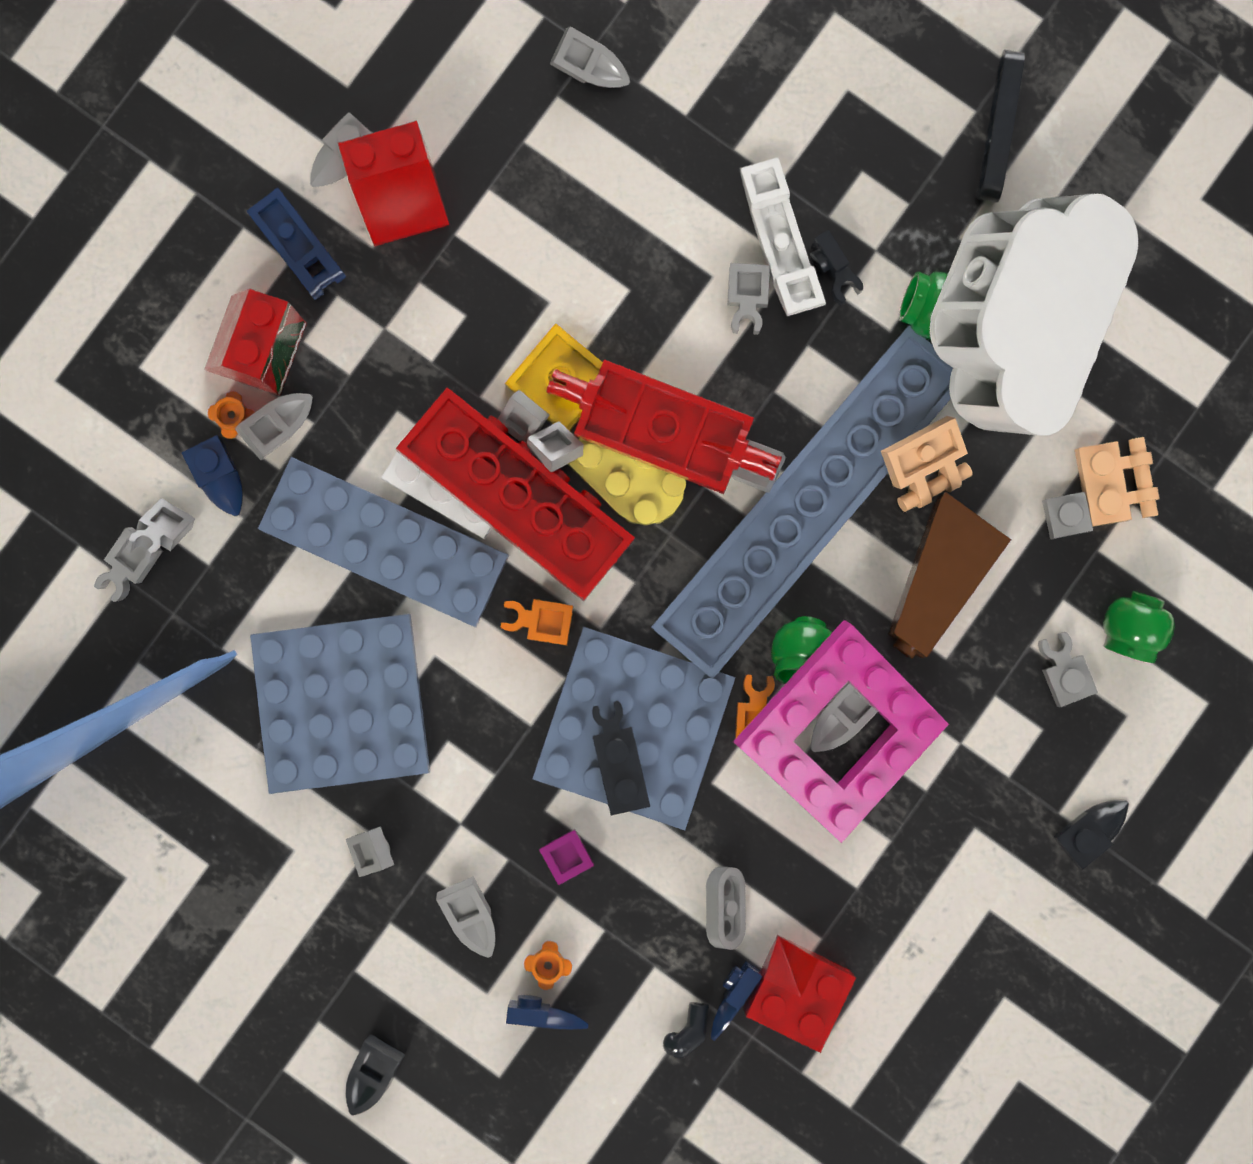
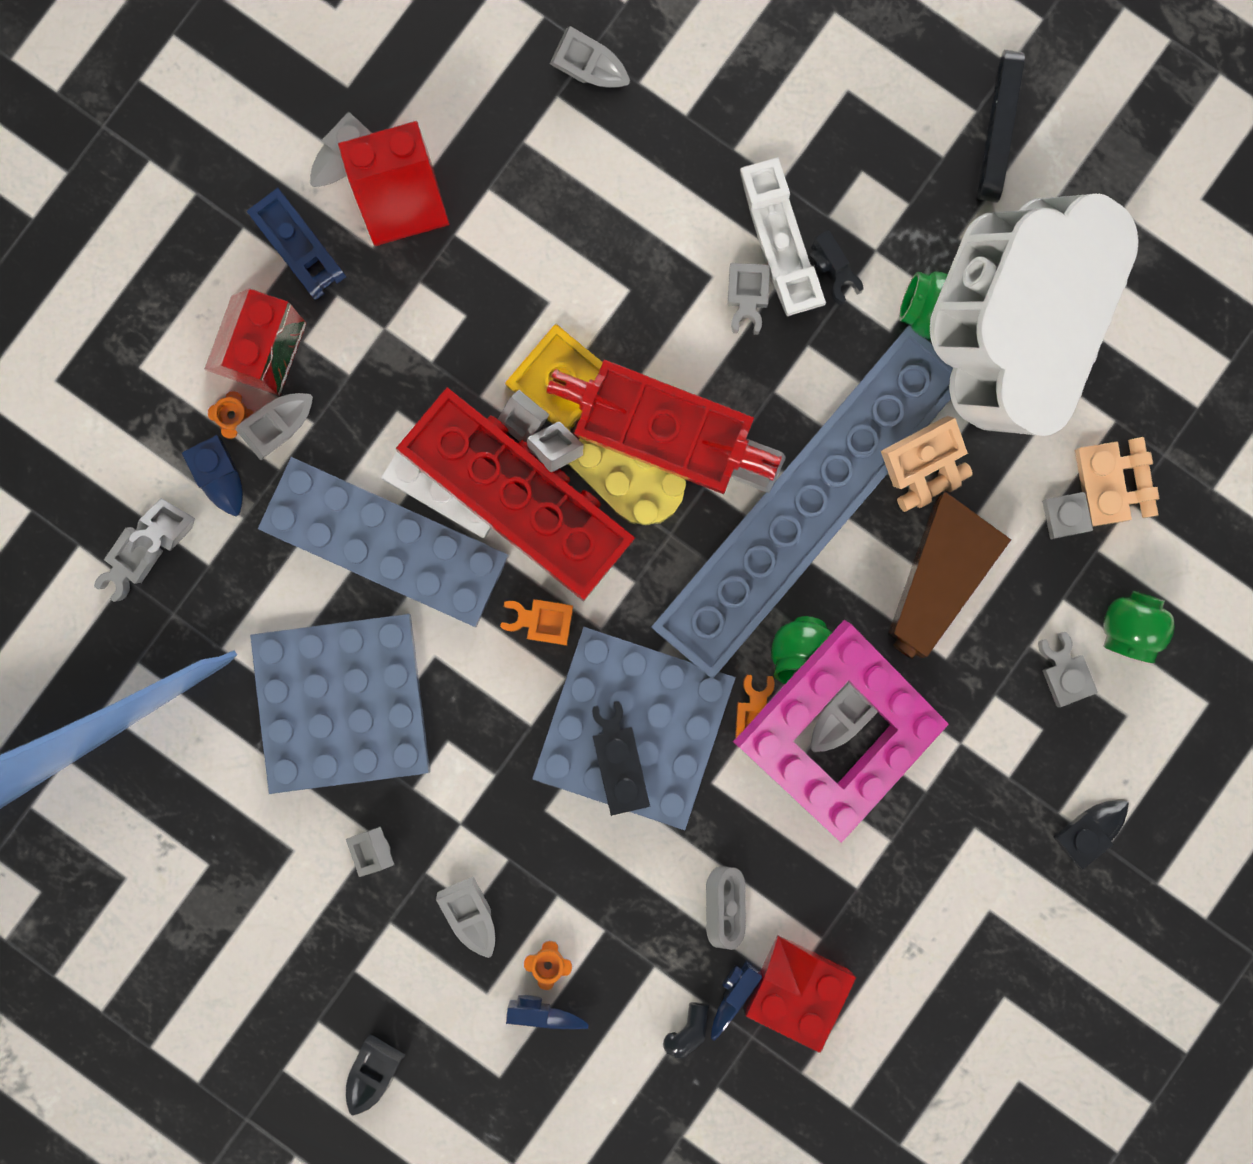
(566, 857): magenta plate -> none

